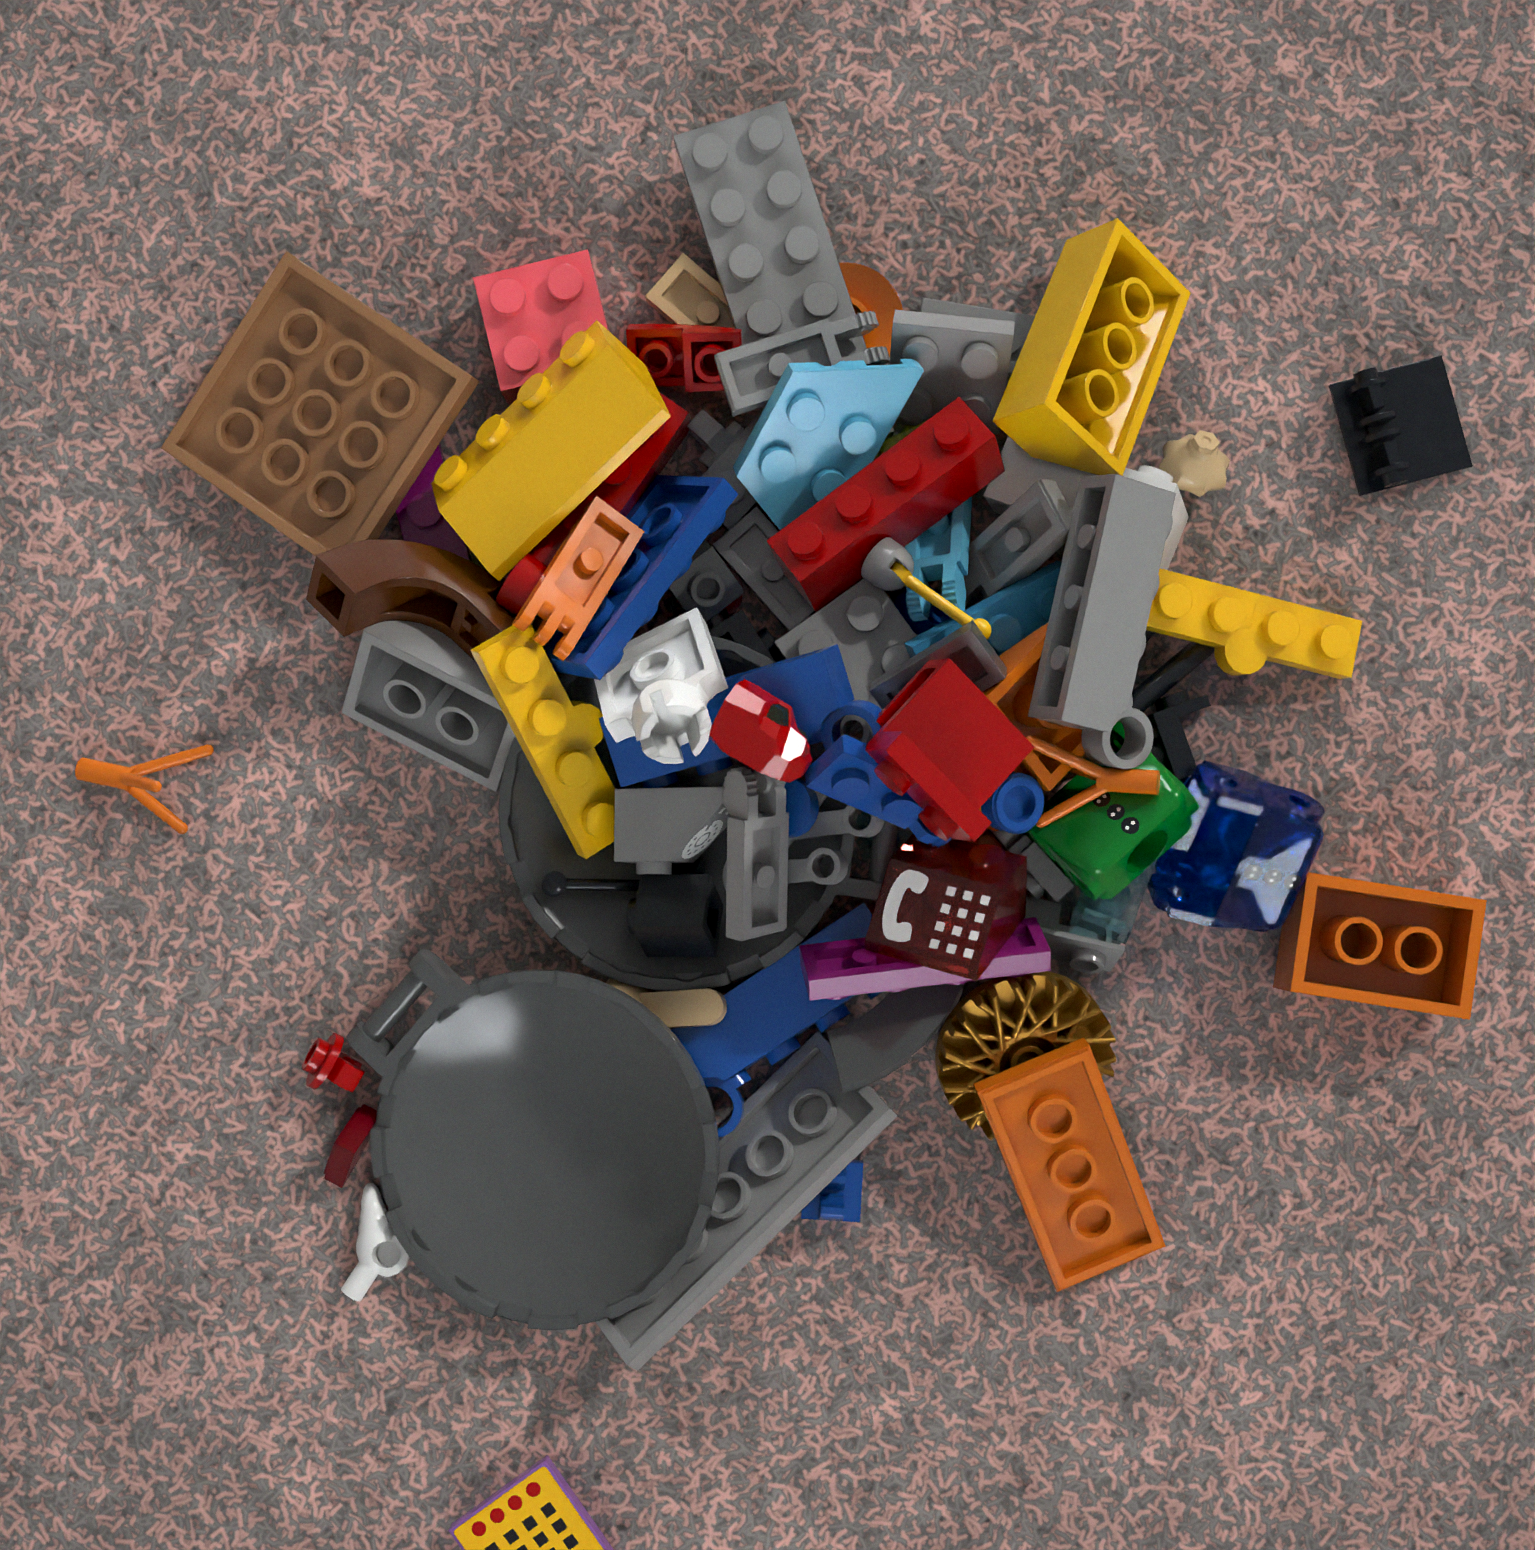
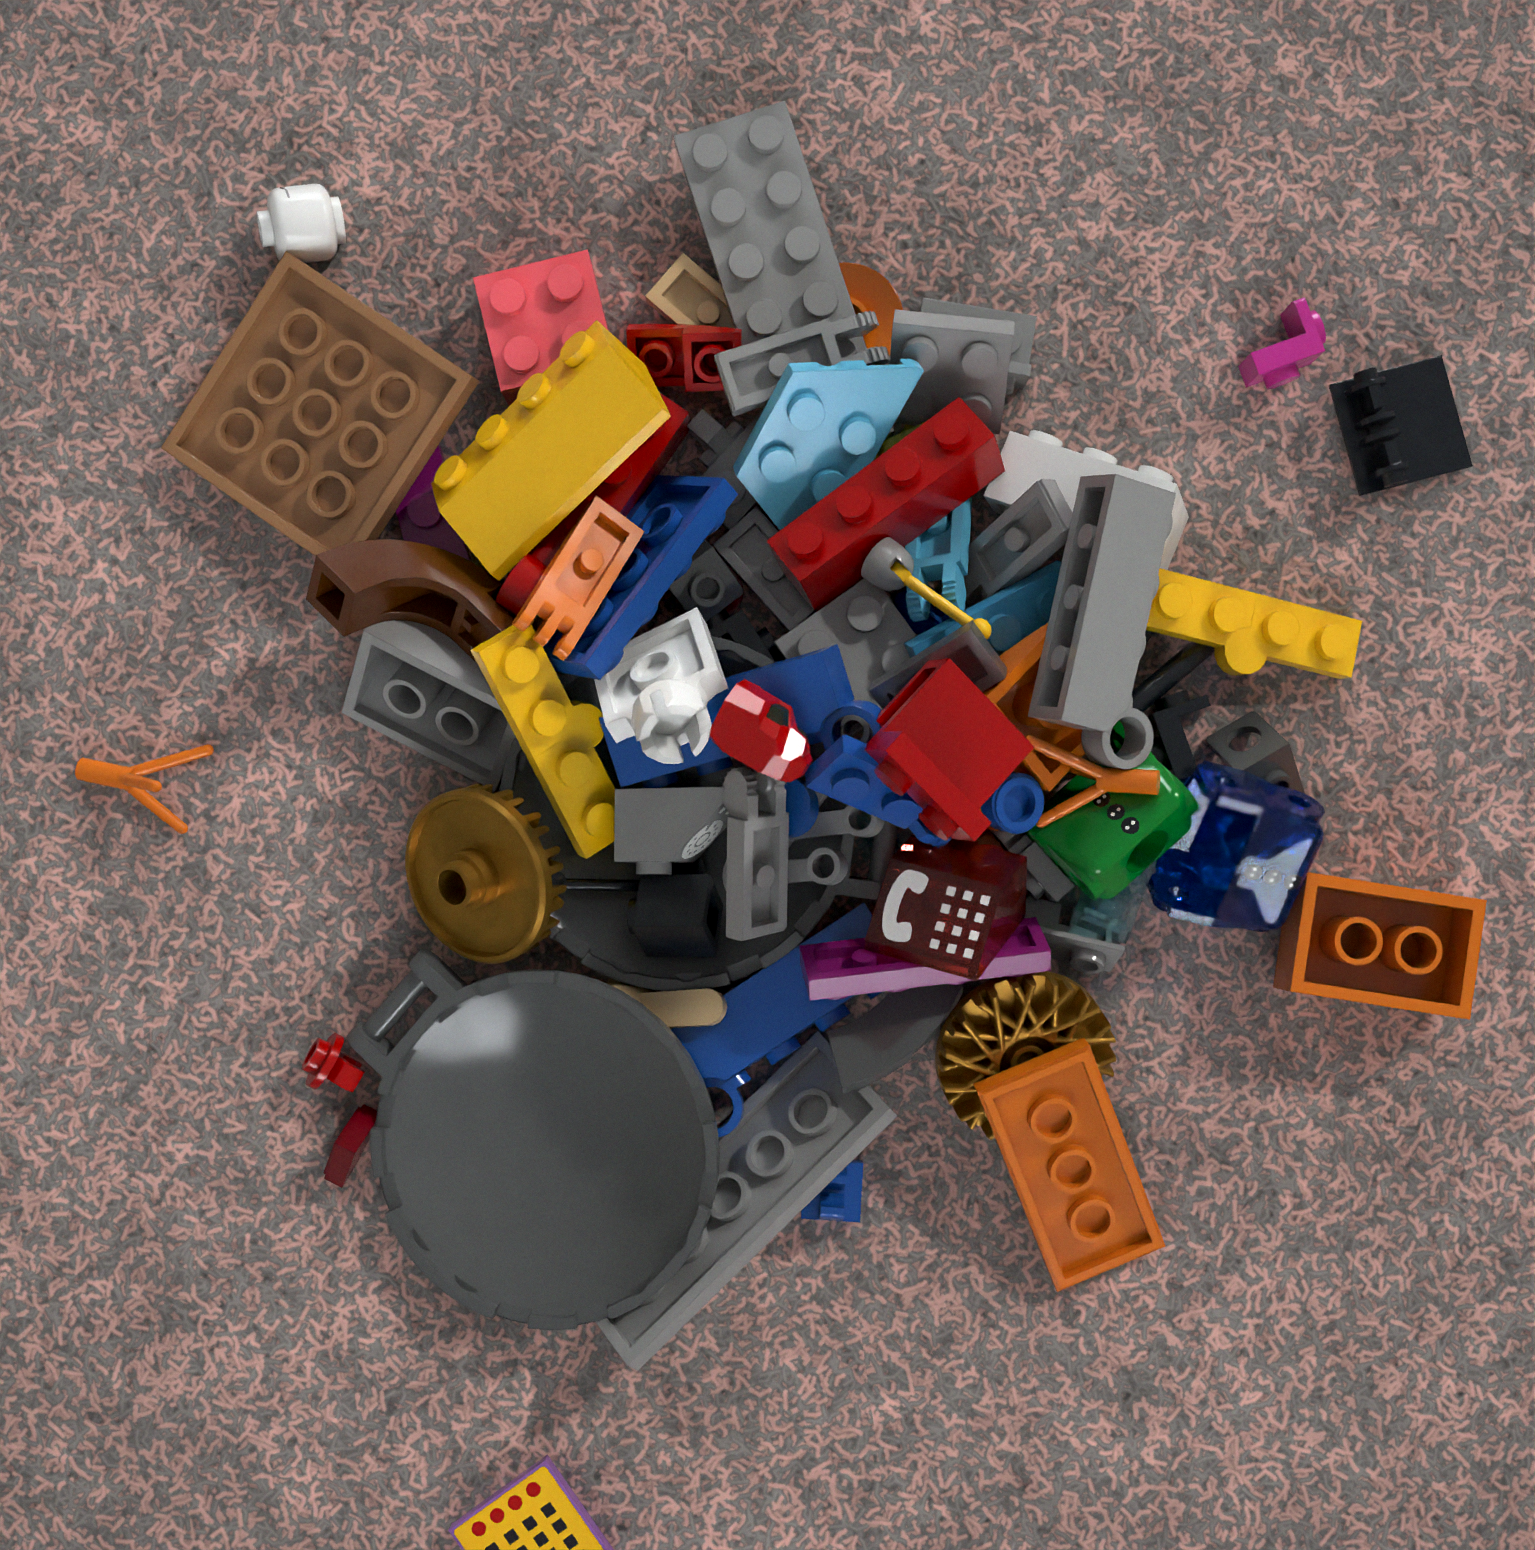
(302, 223): none -> white head
(375, 1246): white animal -> none
(482, 874): none -> pearl gold wheel
(1093, 353): yellow slope -> none
(1196, 463): tan piece -> none
(1268, 759): none -> dark grey bracket
(1281, 361): none -> dark pink bracket

